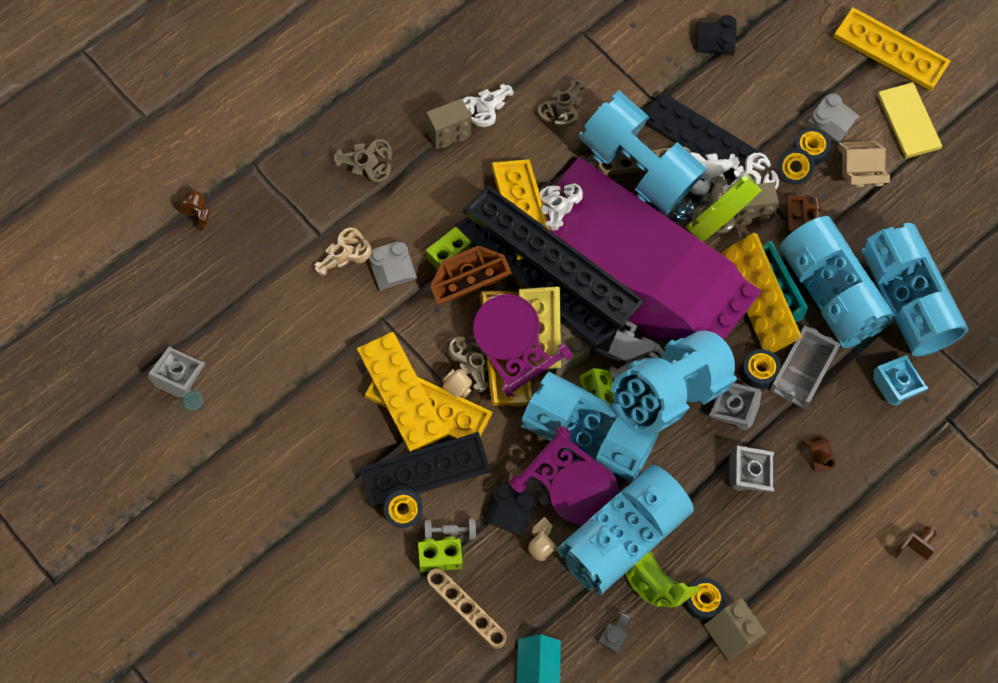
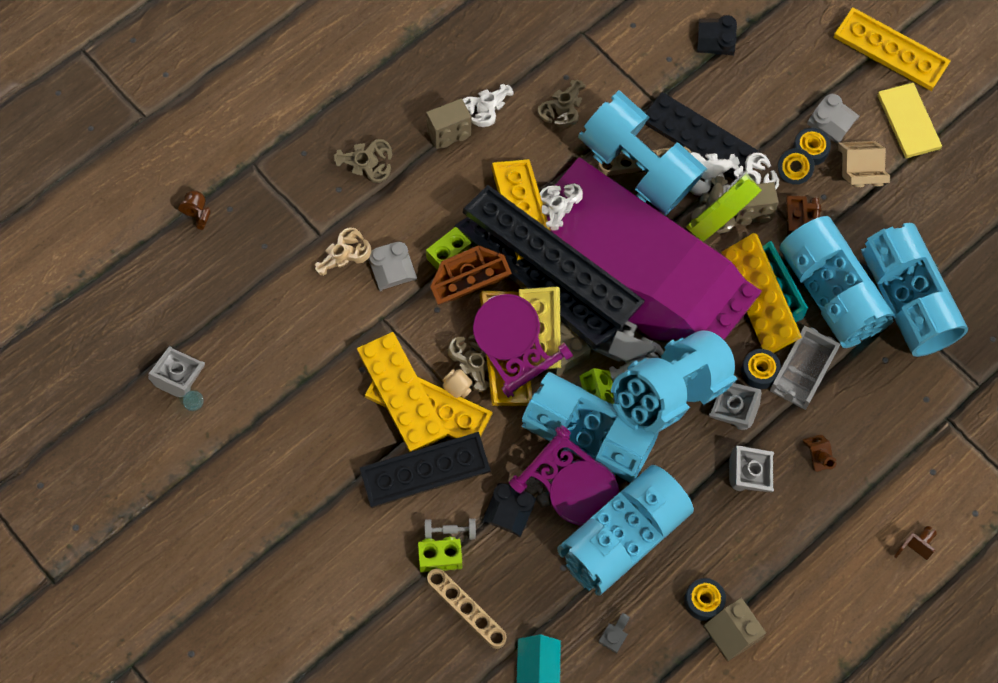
(402, 518): wheel -> none
(541, 545): tan piece -> none
(656, 586): lime windscreen -> none
(684, 211): clear light blue plate -> none
(898, 380): medium azure slope -> none

